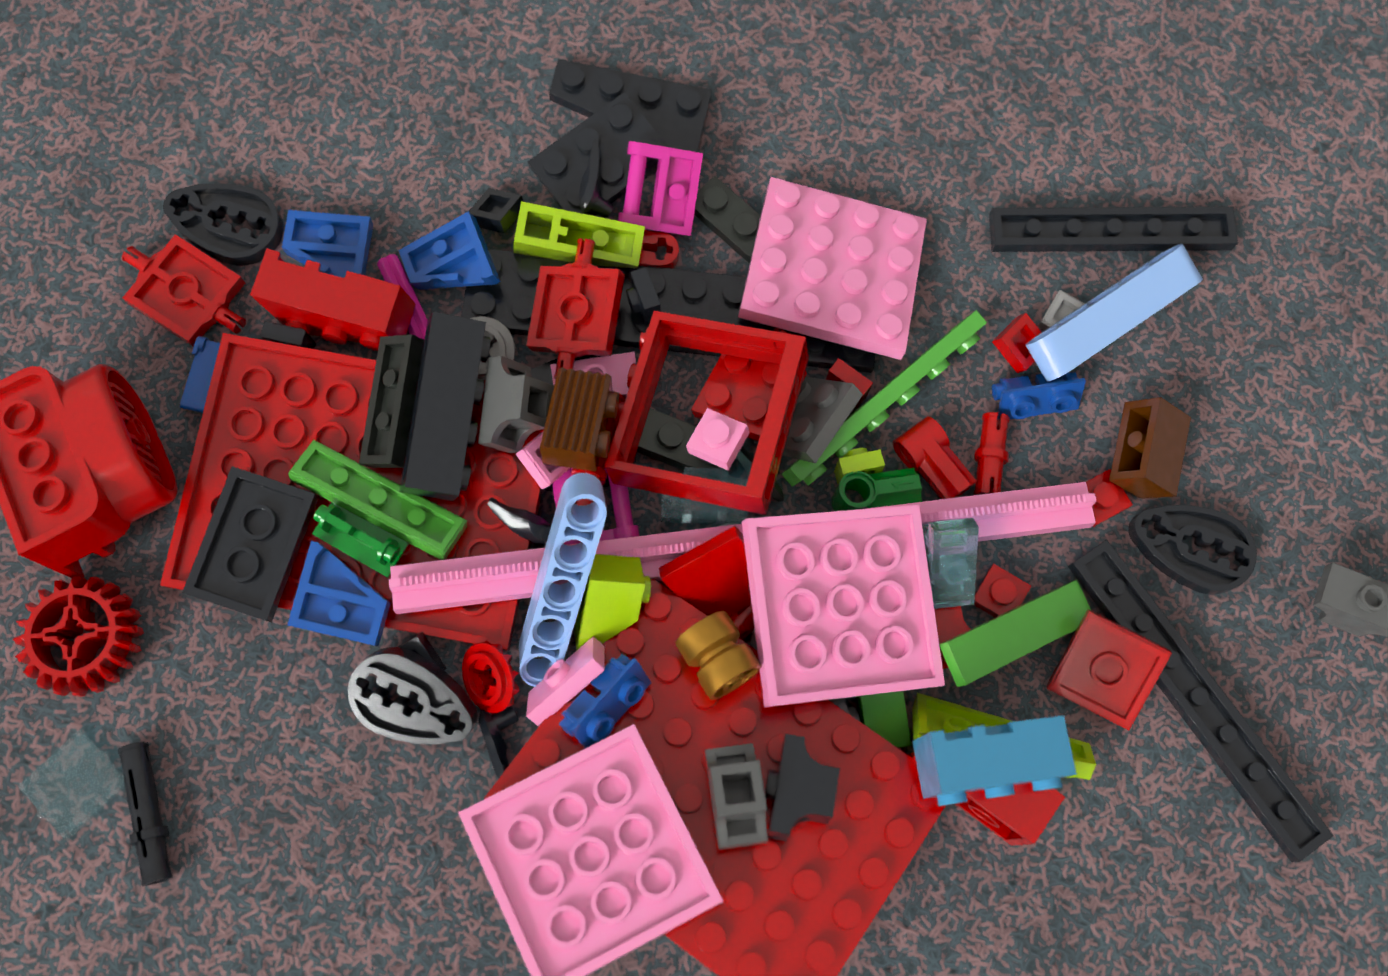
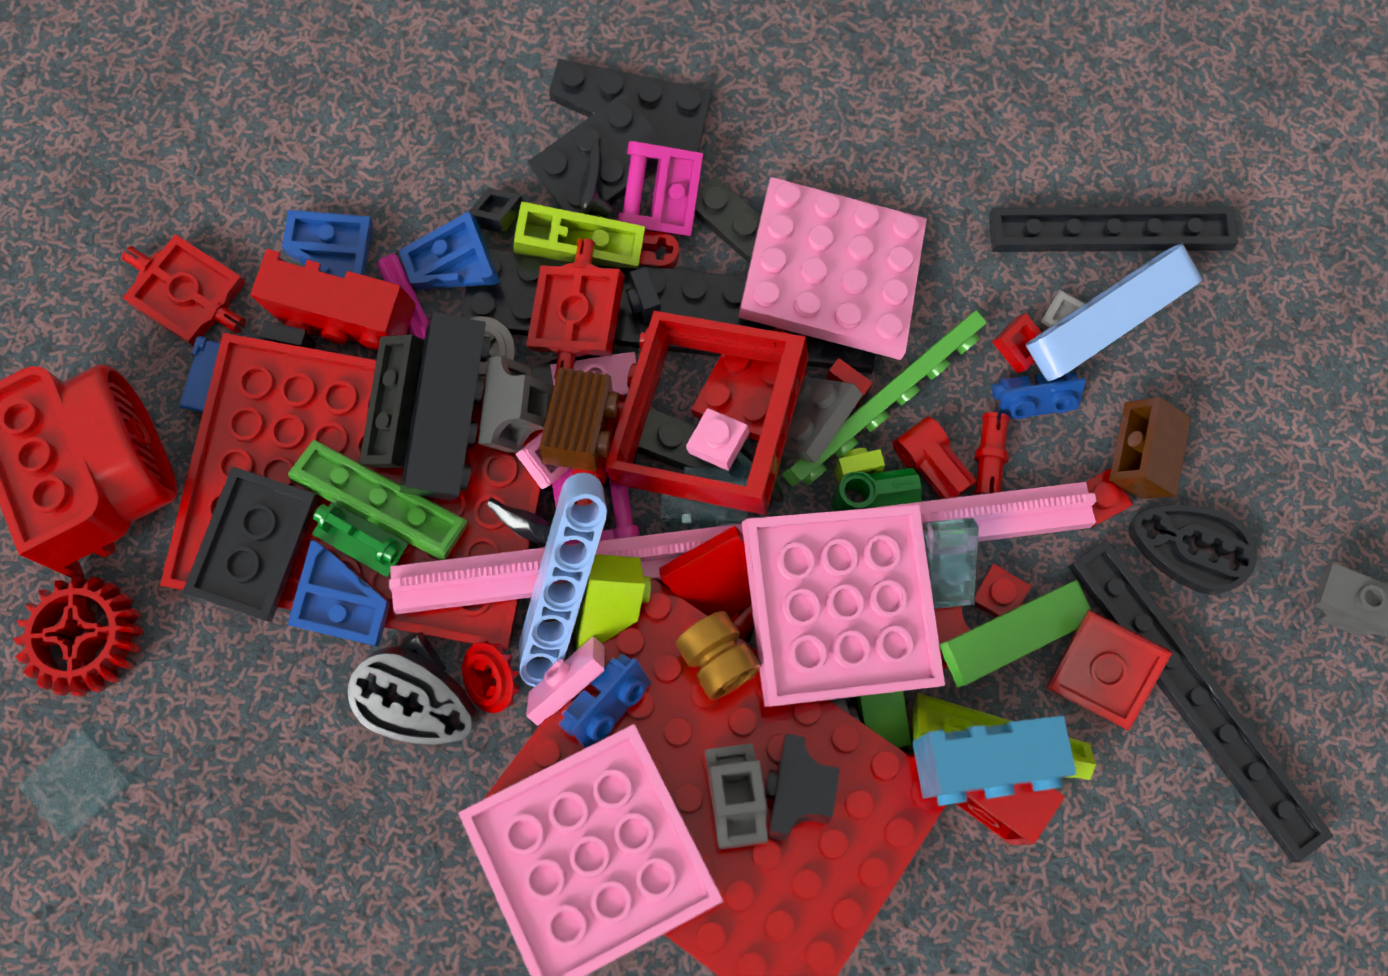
(145, 814): black pin -> none
(224, 242): black piece -> none
(496, 746): black bar -> none

